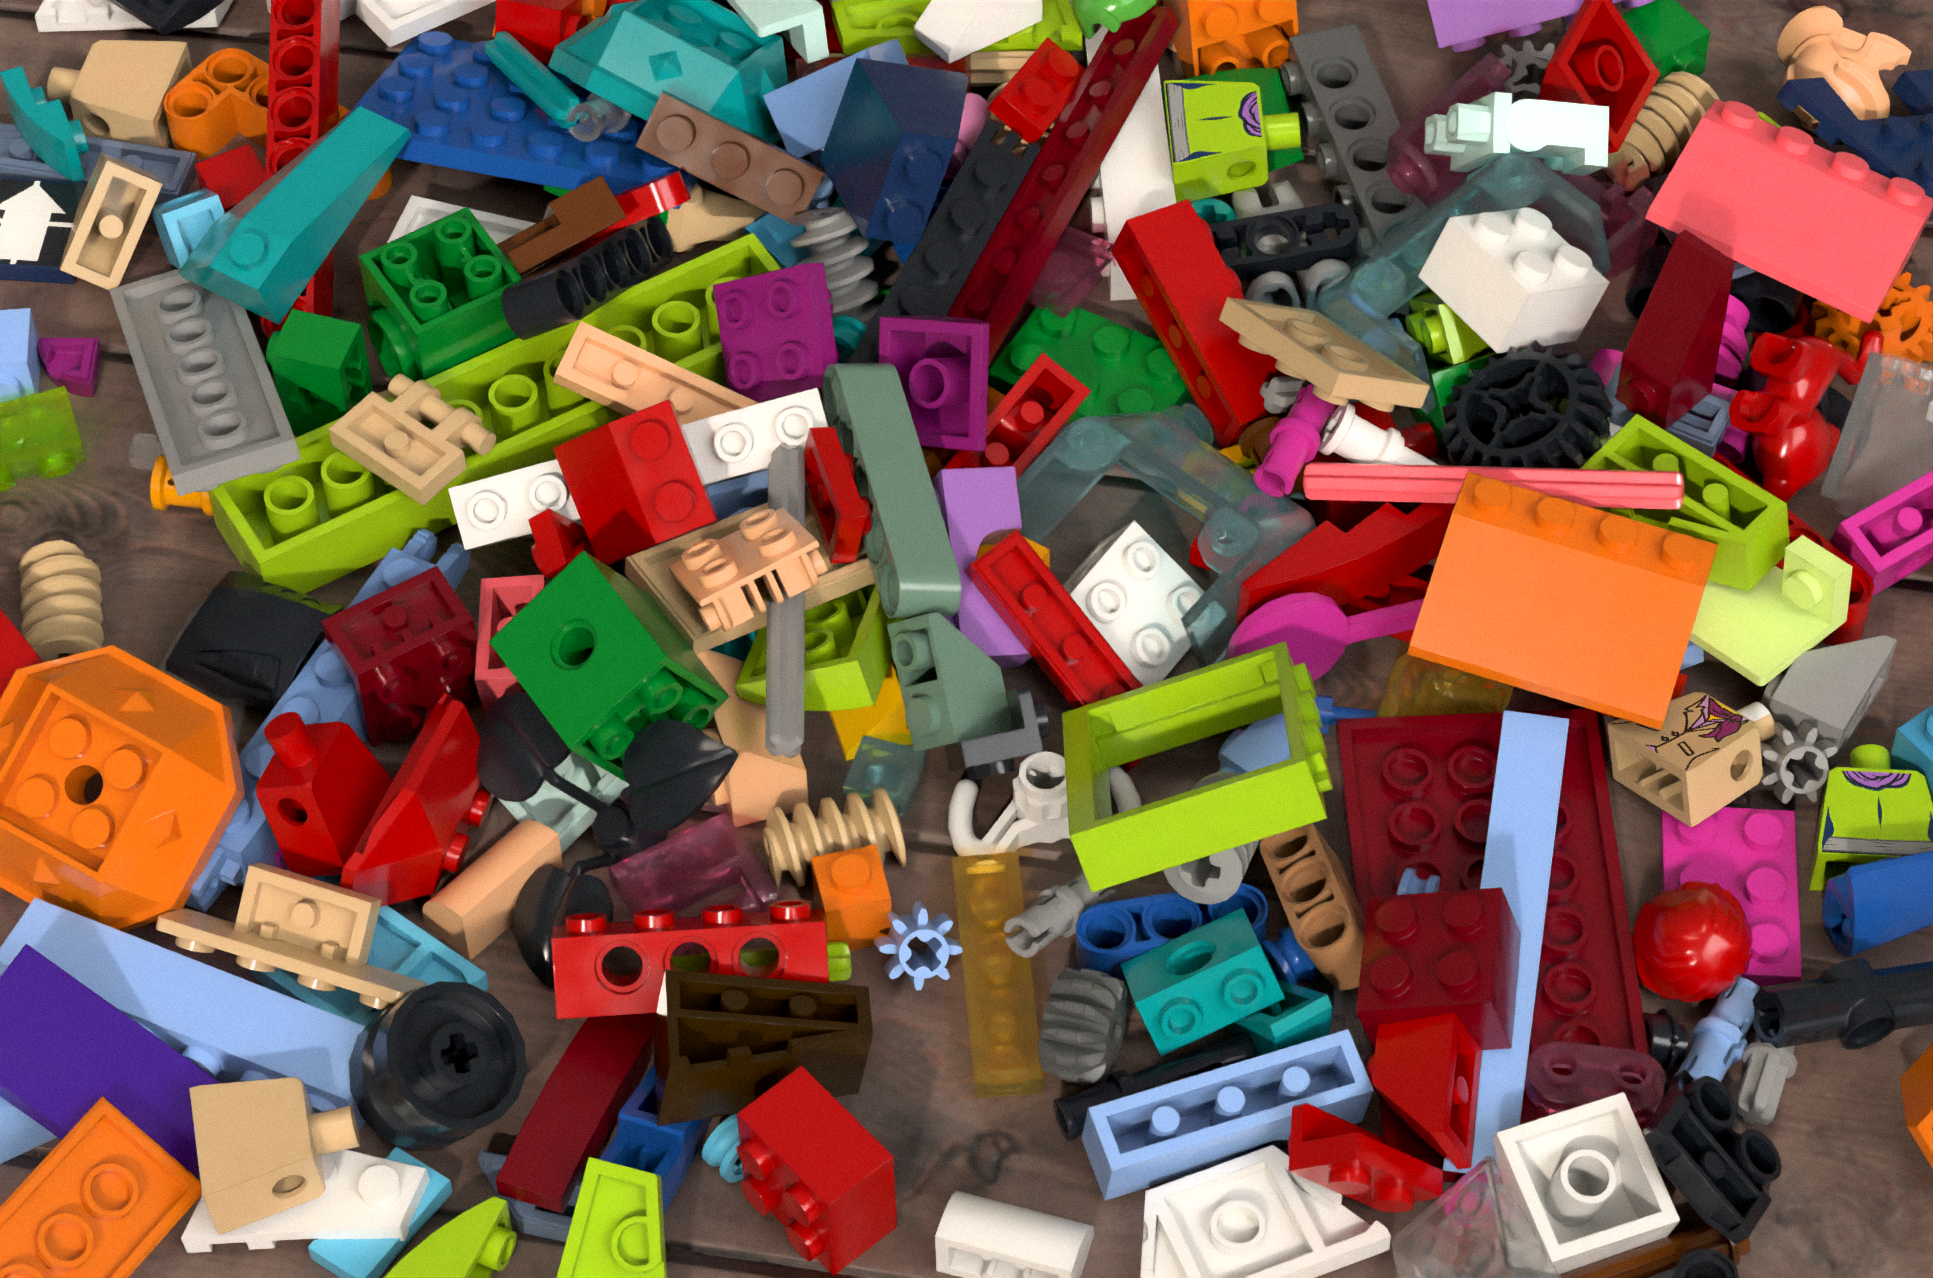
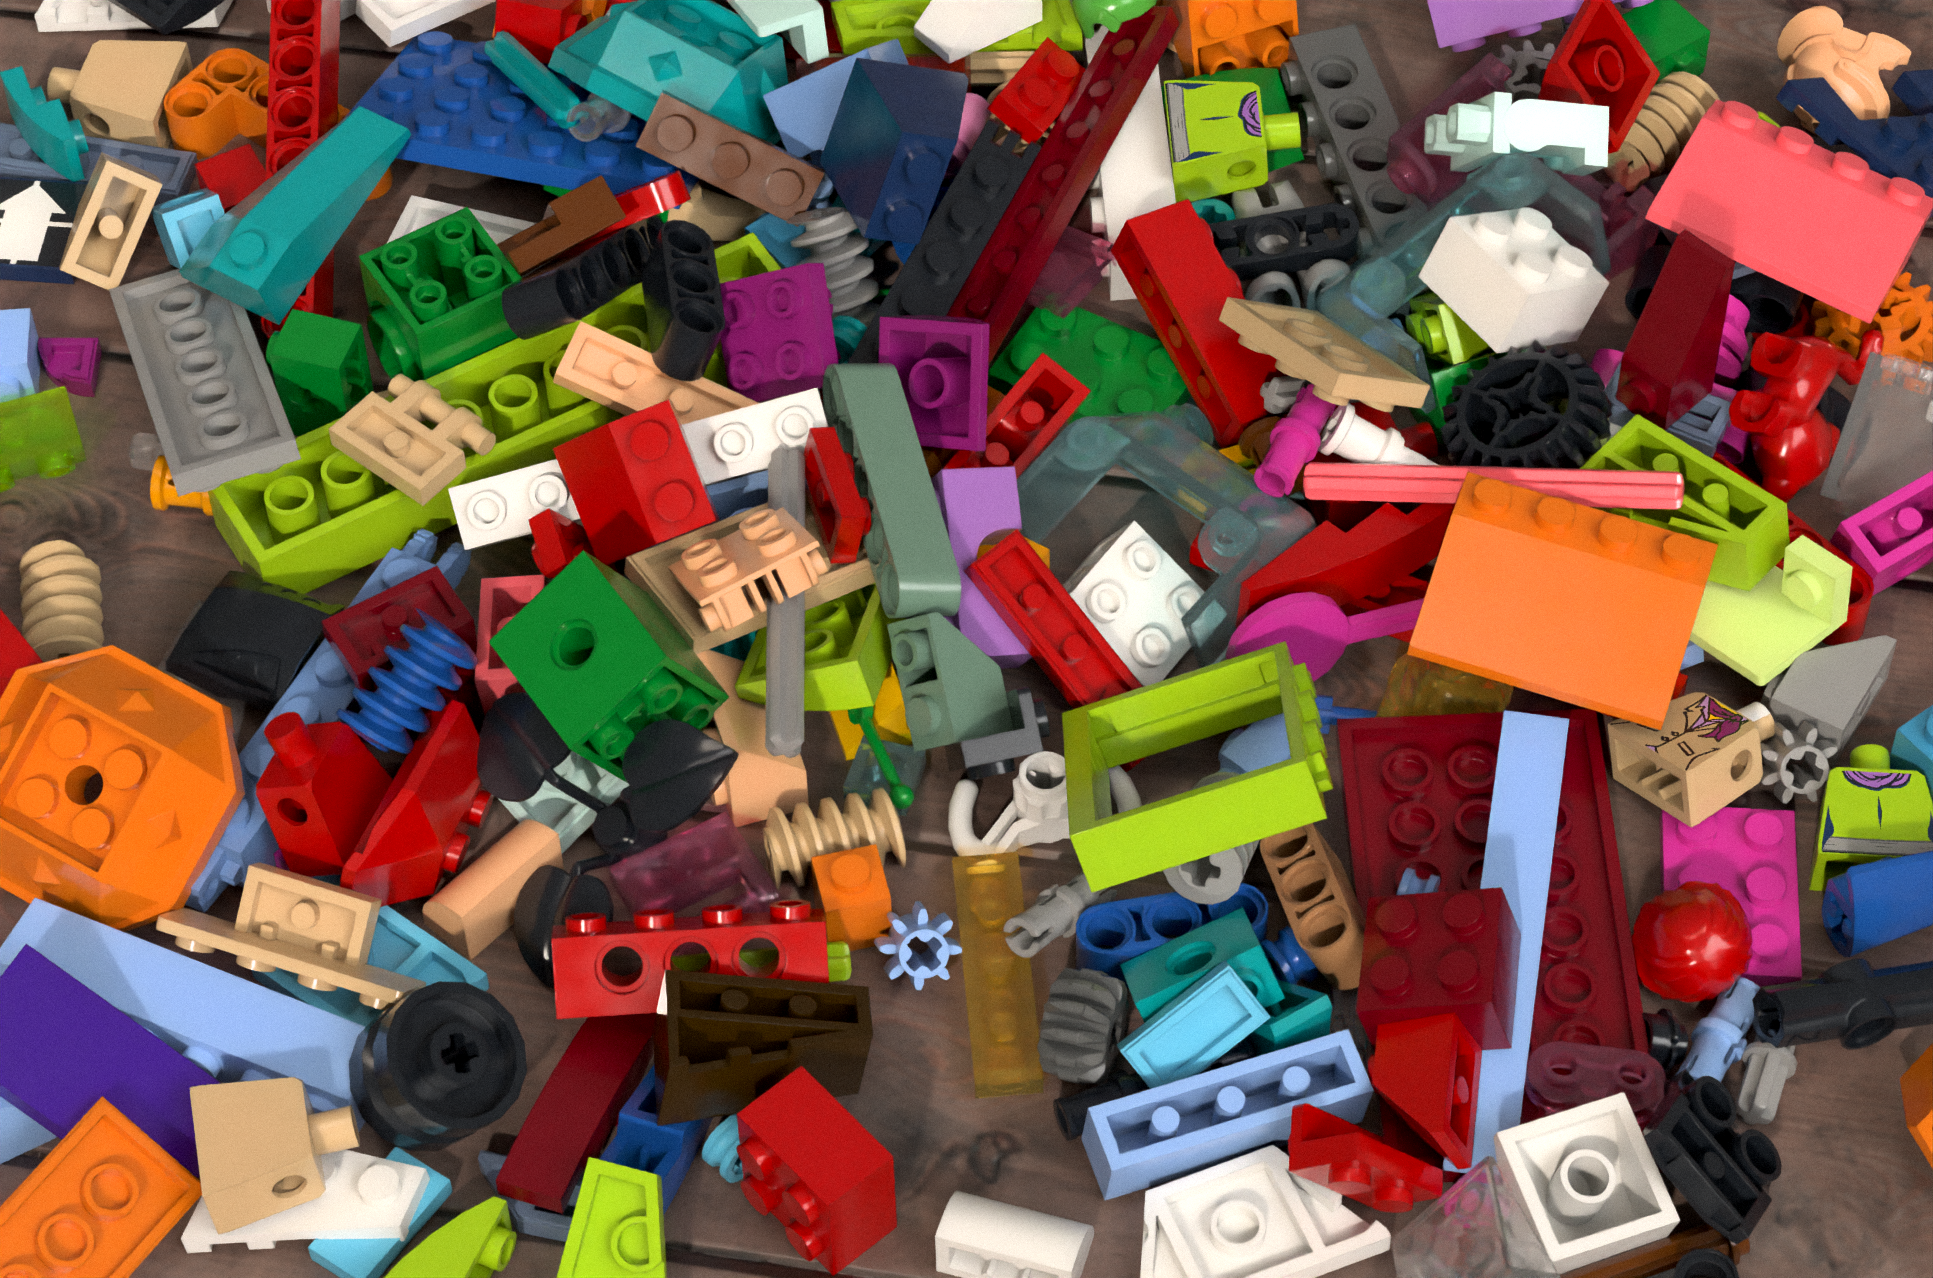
(409, 685): none -> blue piece
(683, 300): none -> black beam
(900, 794): none -> green hinge
(1194, 1028): none -> medium azure tile

